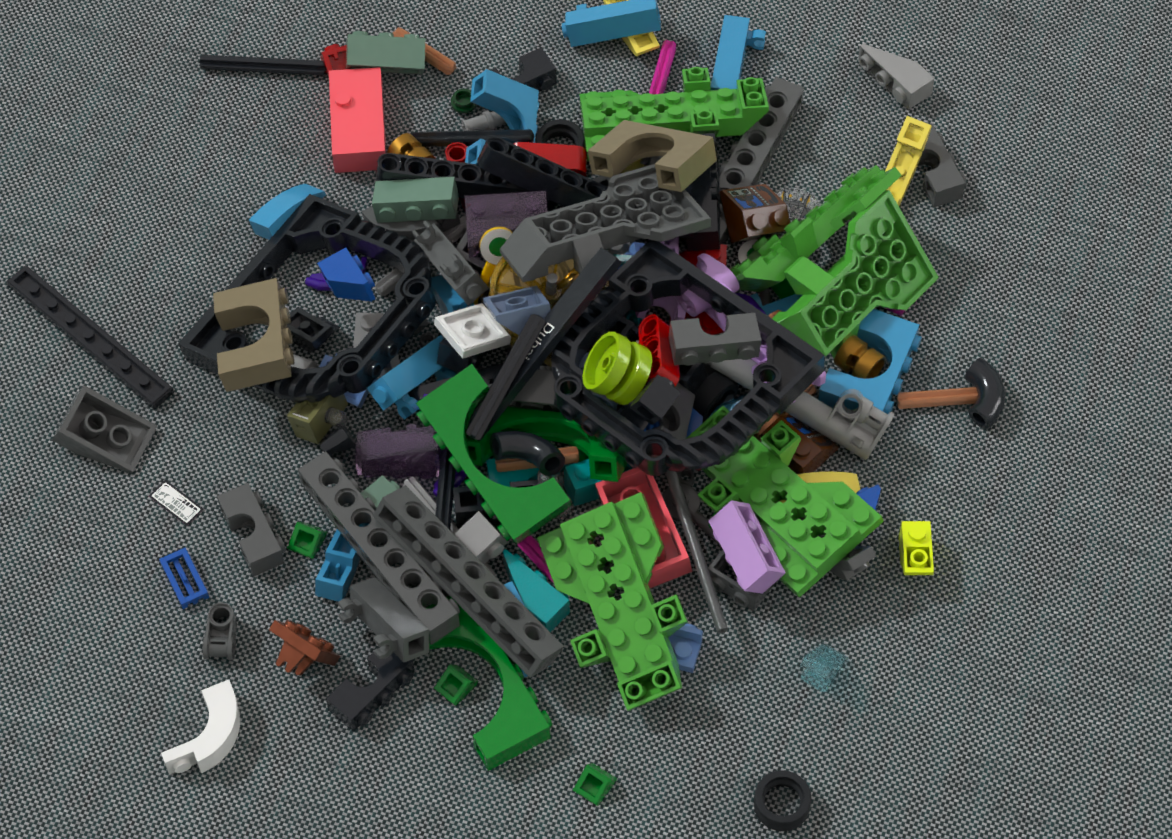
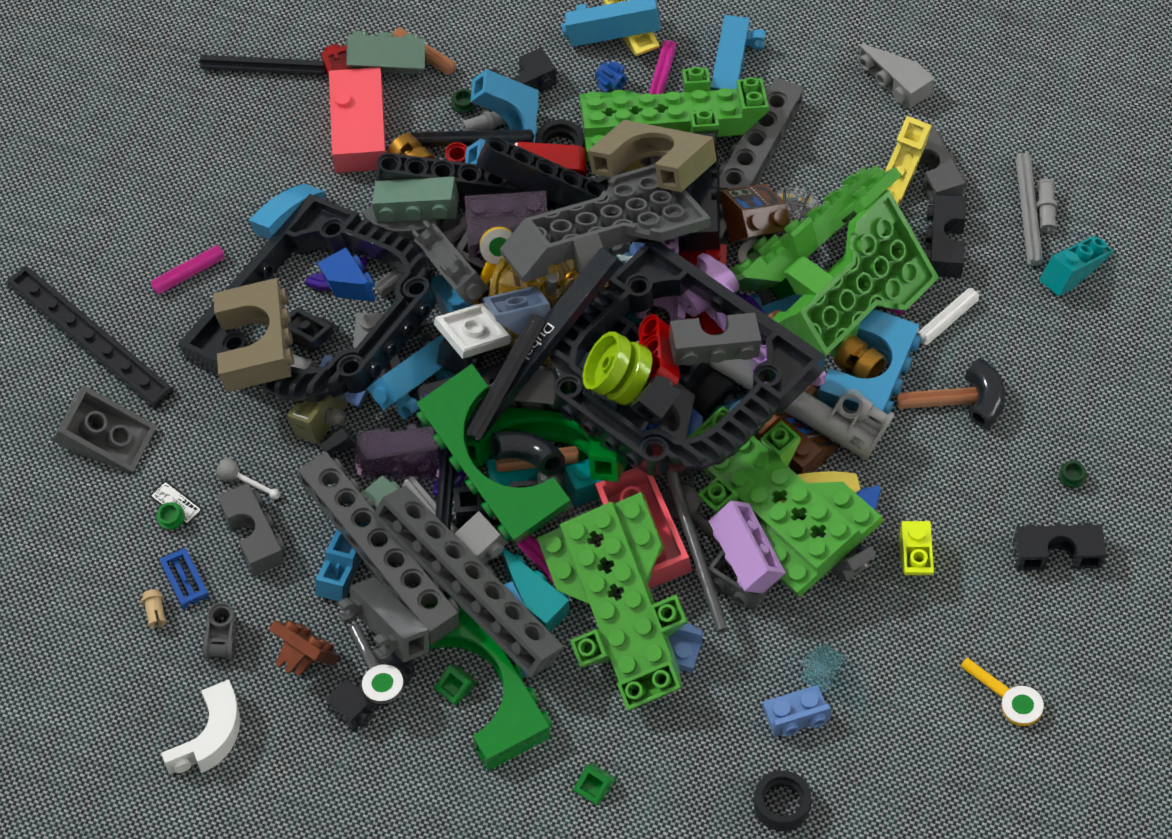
(154, 609): none -> tan pin
(170, 516): none -> green plate
(187, 269): none -> dark pink axle
(229, 471): none -> hinge
(306, 539): green slope -> none
(382, 682): none -> piece
(610, 76): none -> blue gear
(796, 711): none -> medium blue bracket
(946, 218): none -> black arch
(948, 316): none -> white axle
(1019, 704): none -> piece
(1029, 209): none -> light grey axle
(1047, 206): none -> light grey pin
(1072, 474): none -> dark green plate
(1074, 264): none -> teal slope
(1082, 542): none -> black arch

